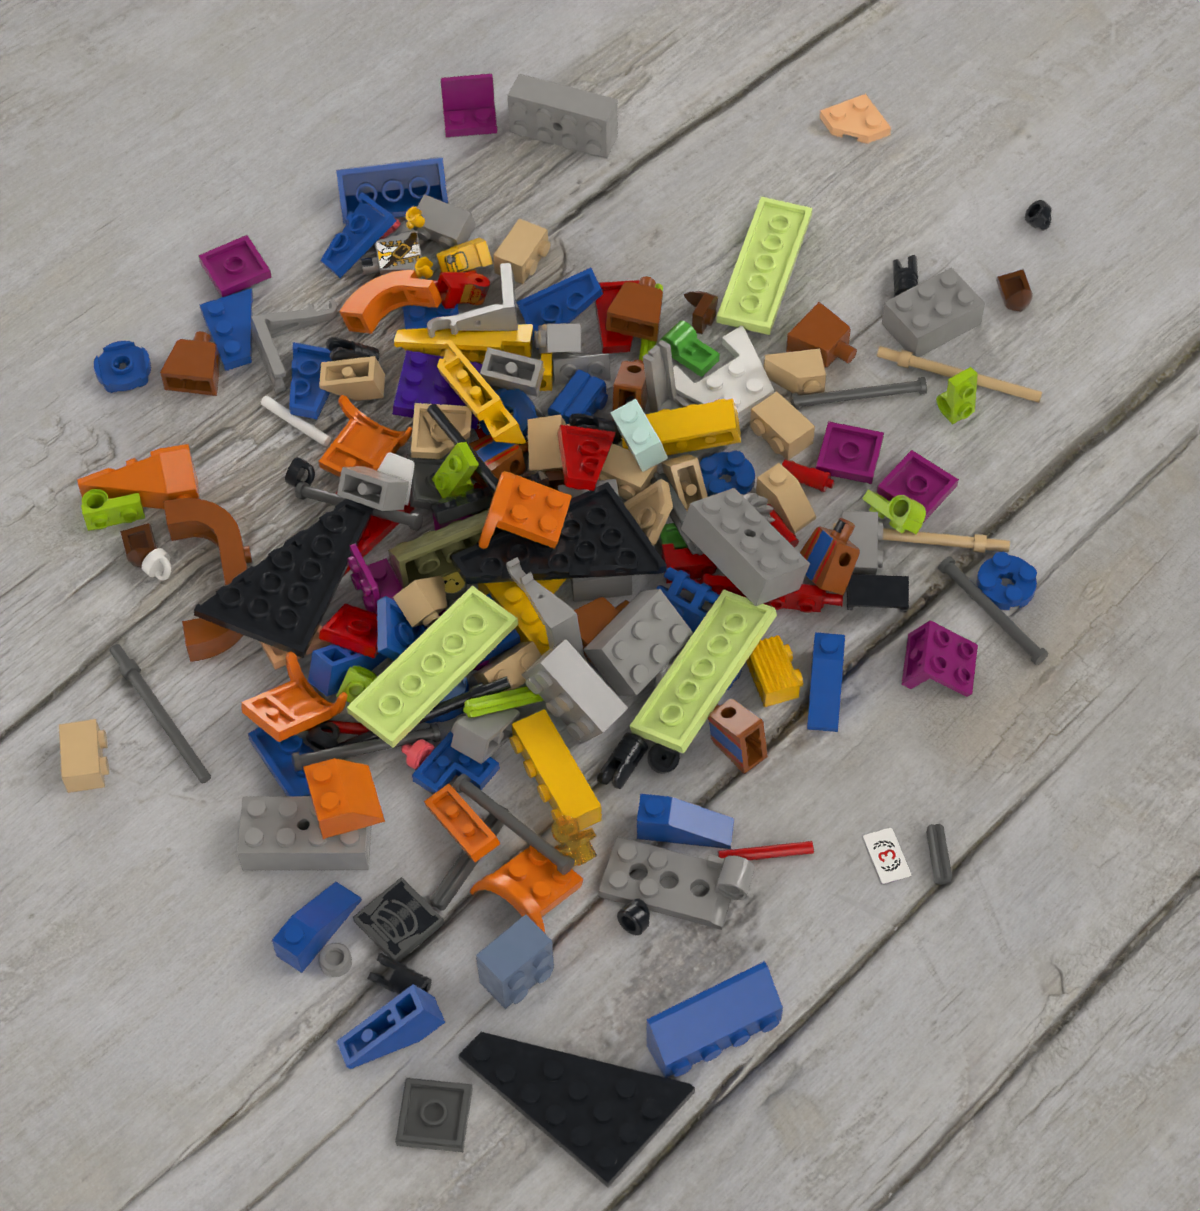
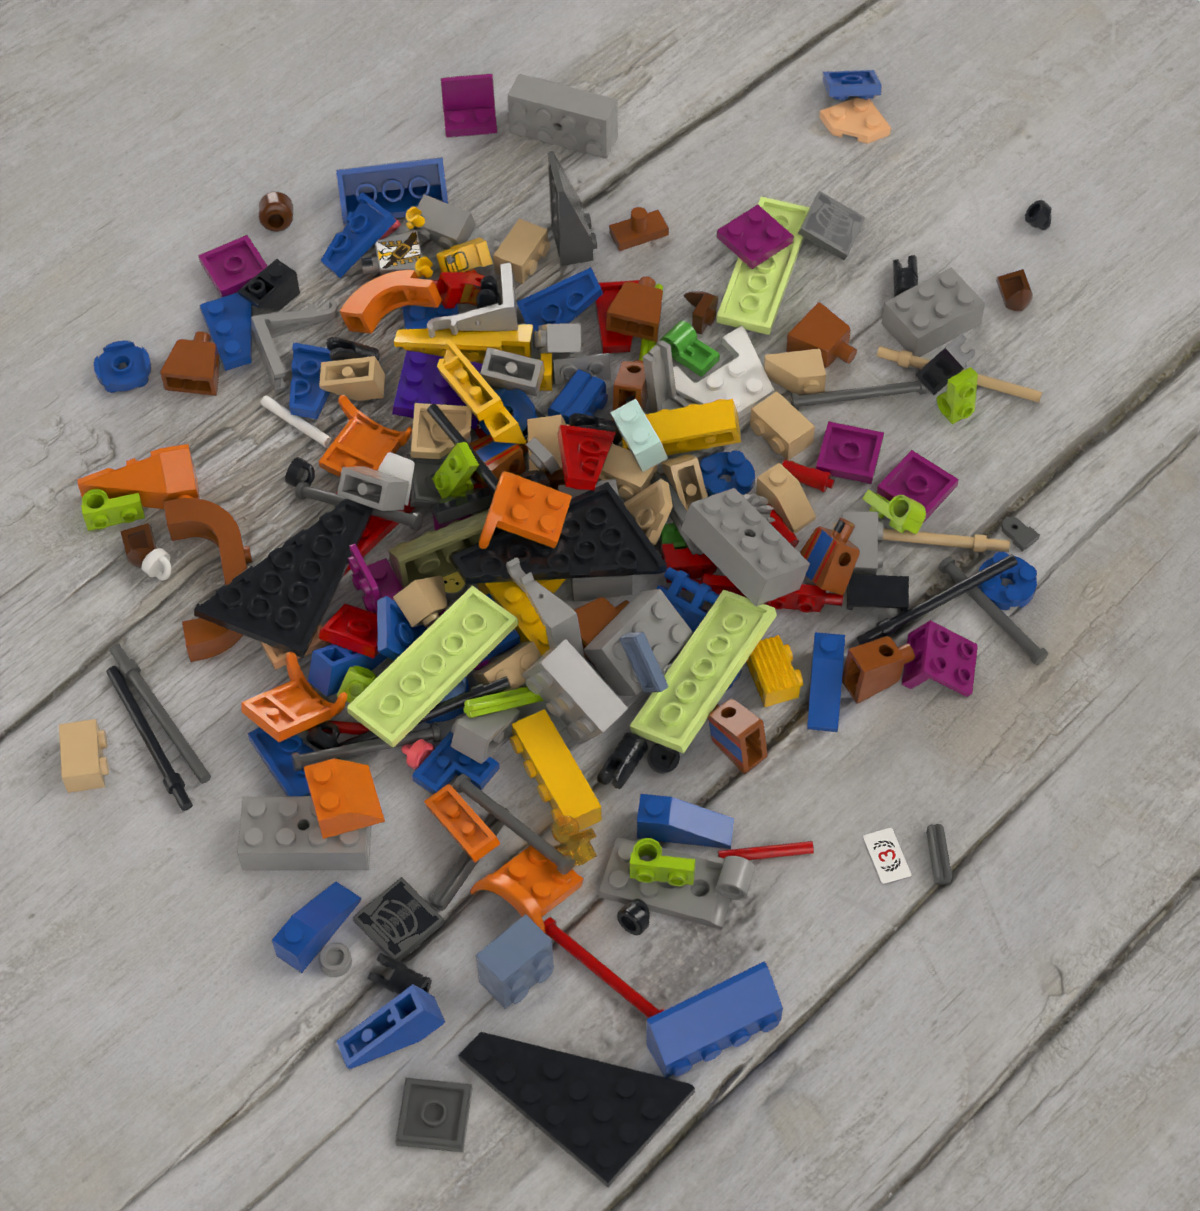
(172, 780): none -> black bar
(272, 287): none -> black slope
(275, 211): none -> reddish brown head
(489, 293): none -> black hinge
(541, 456): none -> light grey plate
(568, 219): none -> dark grey slope
(599, 969): none -> red bar
(638, 229): none -> dark orange tile
(643, 662): none -> sand blue tile
(668, 869): none -> lime plate
(754, 236): none -> magenta plate
(831, 225): none -> tile
(852, 83): none -> blue plate
(874, 667): none -> dark orange torso
(887, 627): none -> black bar
(945, 365): none -> black hinge
(1022, 536): none -> dark grey piece

